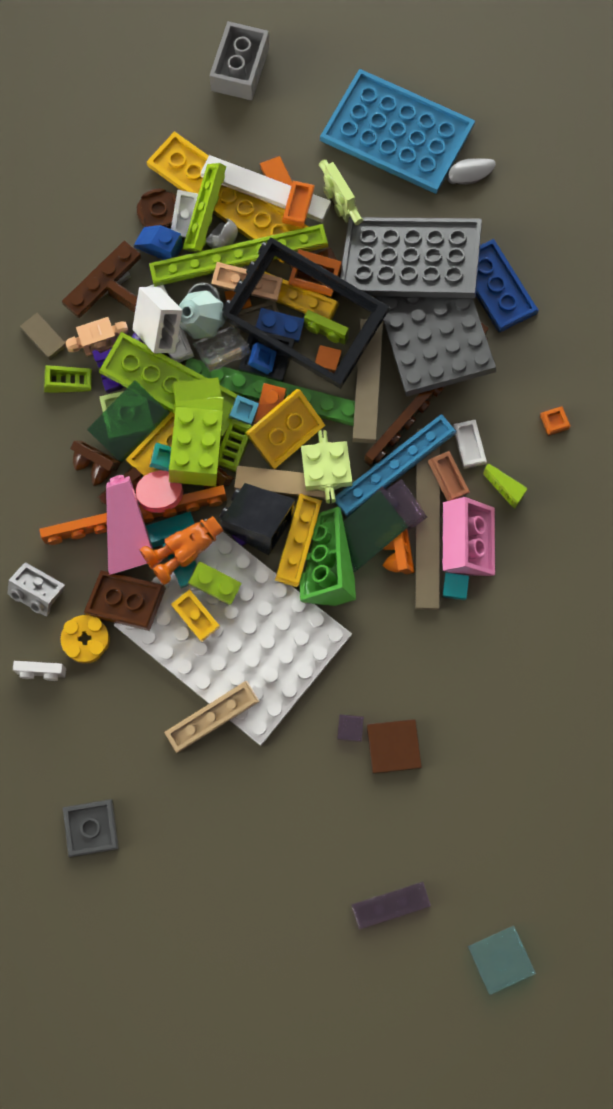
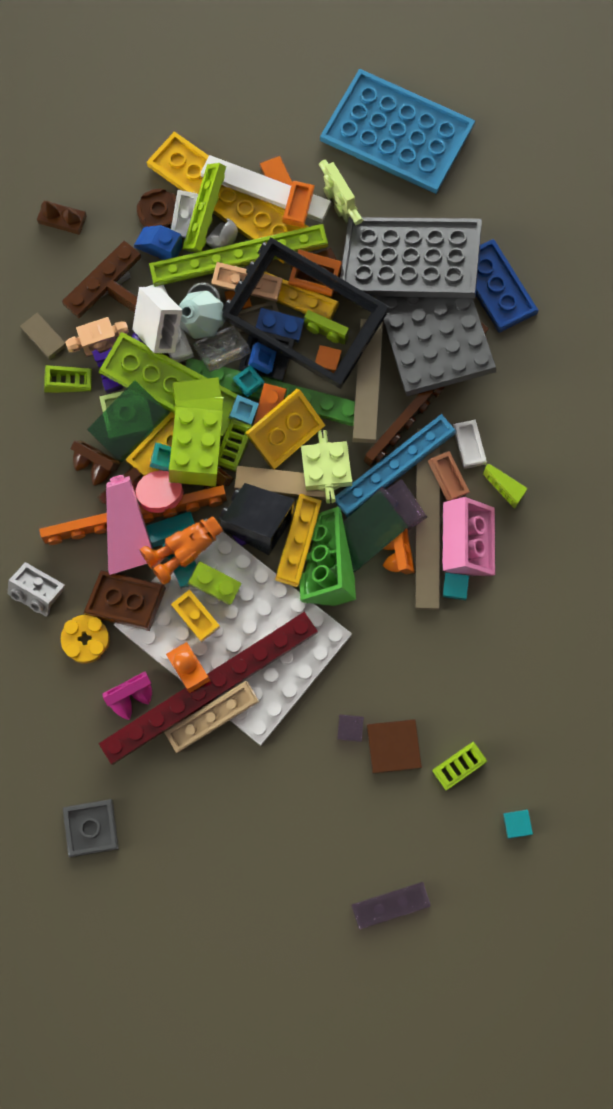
(28, 670): white plate -> none
(61, 217): none -> reddish brown tile
(119, 698): none -> dark pink tile
(188, 667): none -> orange tile
(221, 680): none -> dark red plate
(239, 60): light grey brick -> none
(248, 381): none -> teal tile
(470, 171): light grey arm -> none
(472, 747): none -> lime slope
(501, 960): clear light blue tile -> none
(517, 824): none -> teal tile
(555, 420): orange tile -> none

